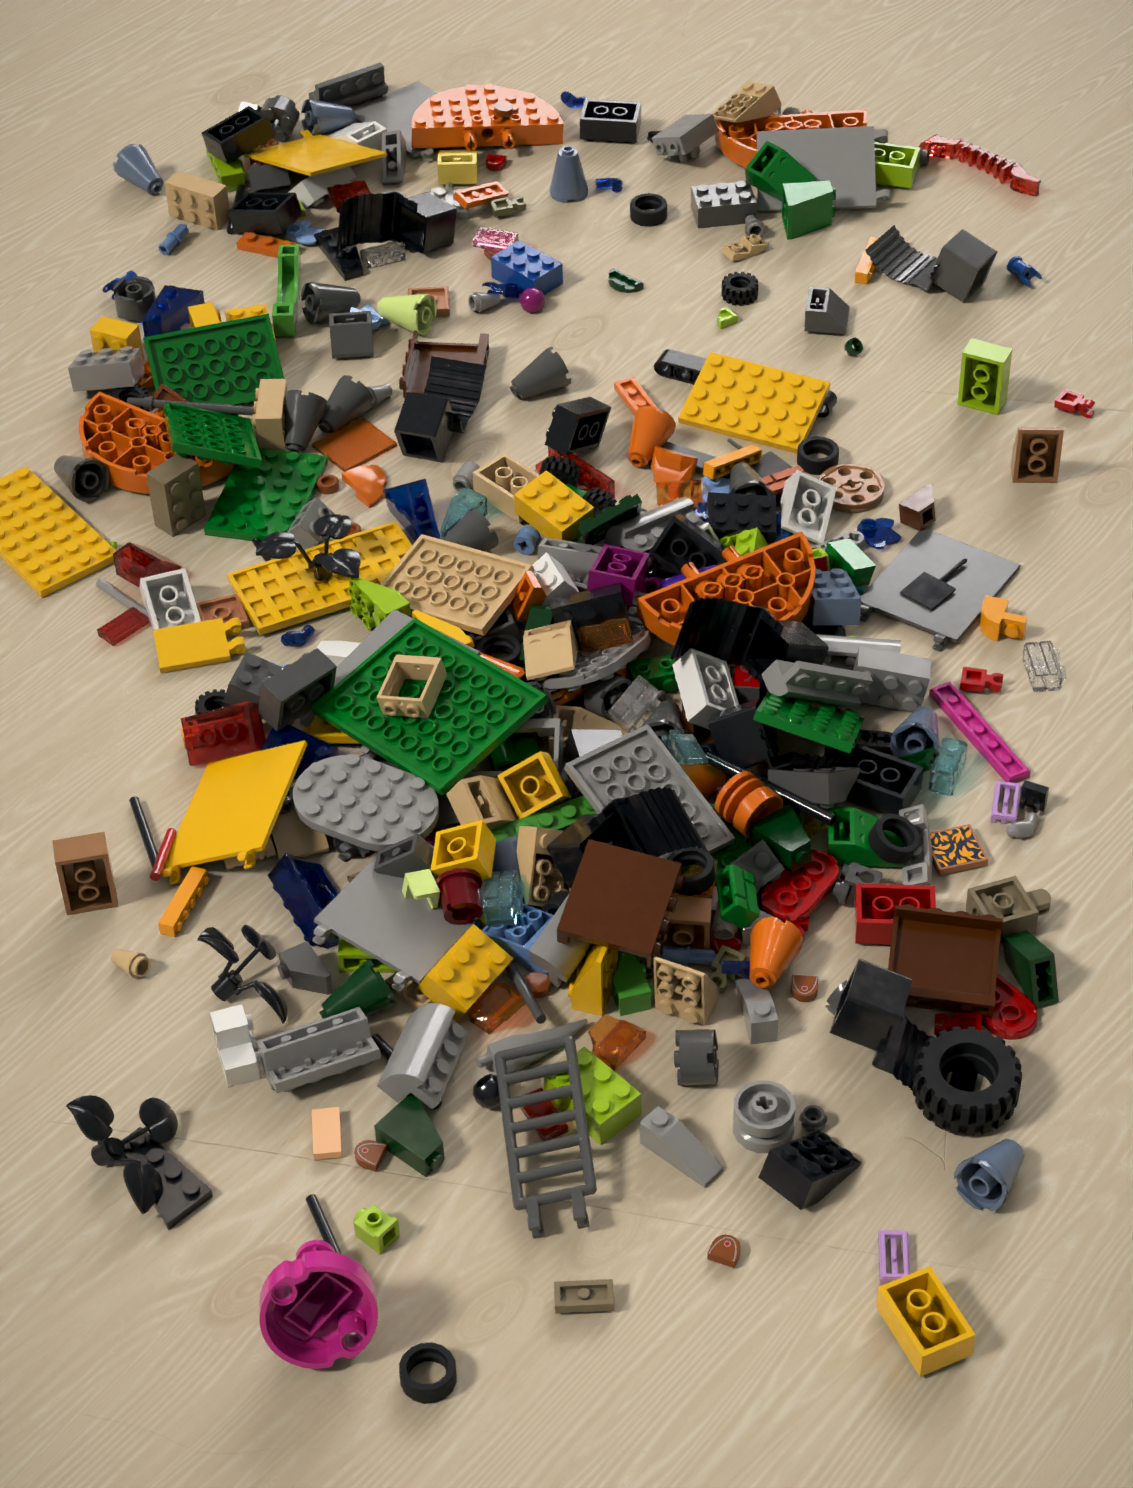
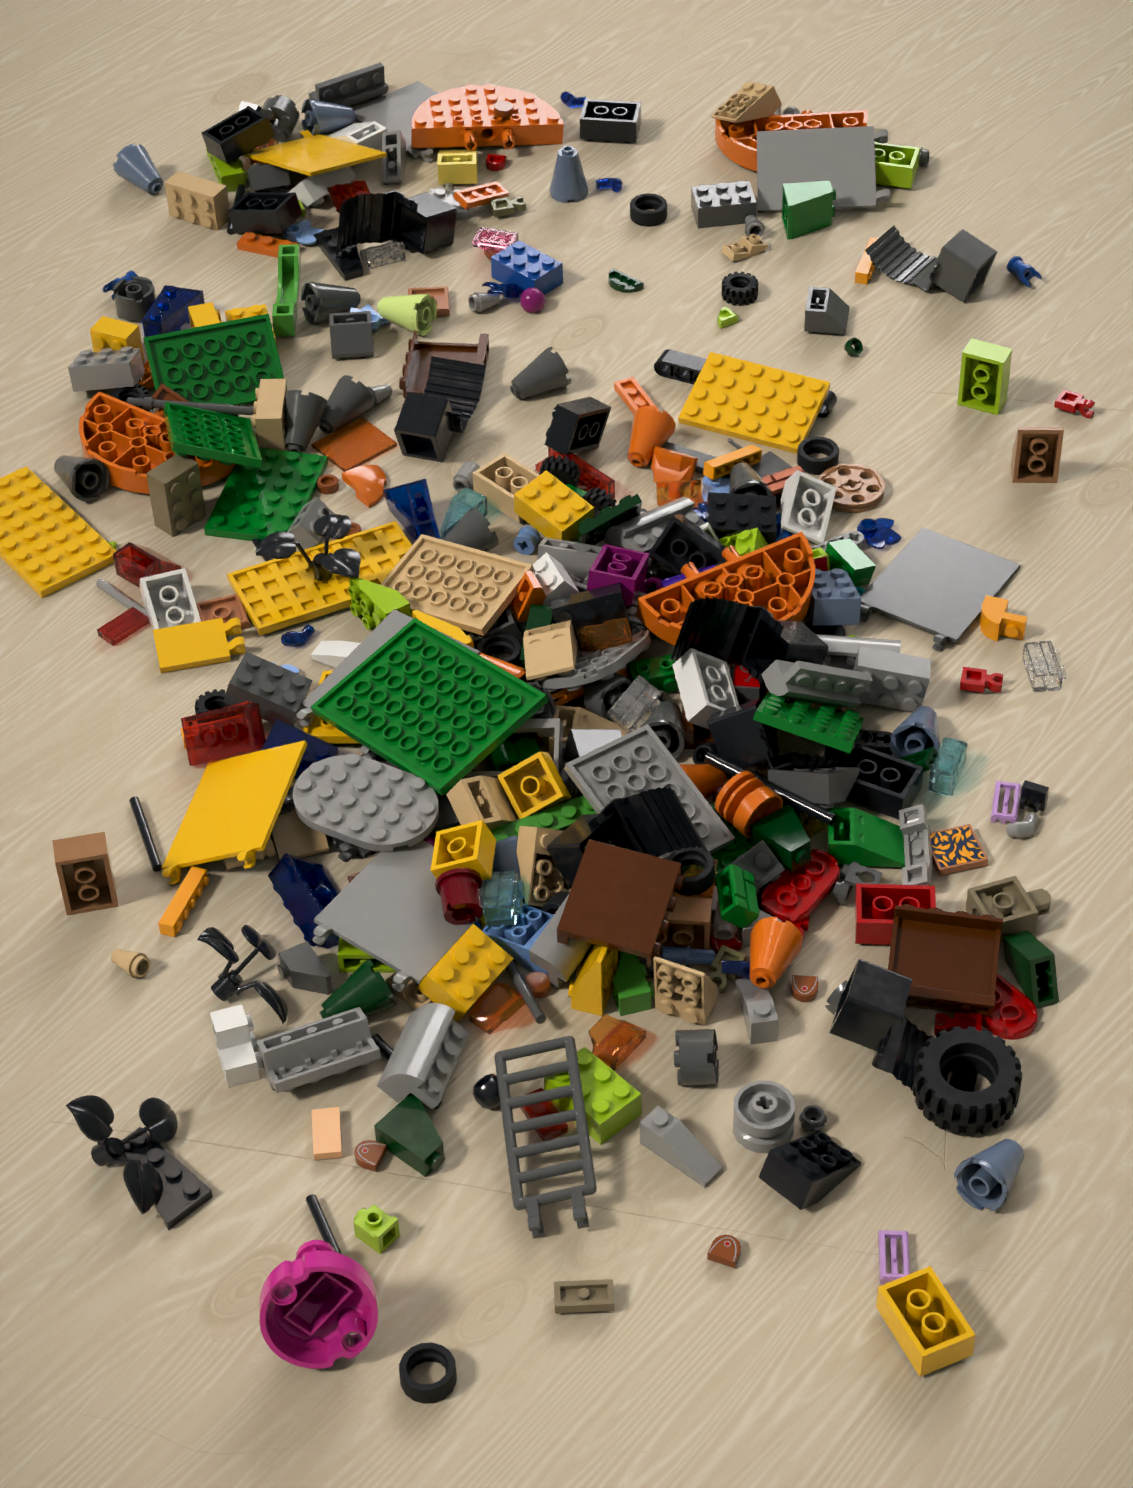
(163, 854): red bar -> none
(173, 239): medium blue axle -> none
(296, 688): dark grey brick -> none
(404, 668): tan window -> none
(404, 857): dark grey slope -> none
(421, 885): yellowish green panel -> none
(526, 1039): light grey piece -> none
(684, 136): light grey piece -> none
(684, 747): clear light blue slope -> none
(773, 168): green slope -> none
(886, 850): black tyre -> none
(918, 509): reddish brown slope -> none
(929, 590): black piece -> none
(979, 733): dark pink tile -> none
(1000, 167): clear red piece -> none

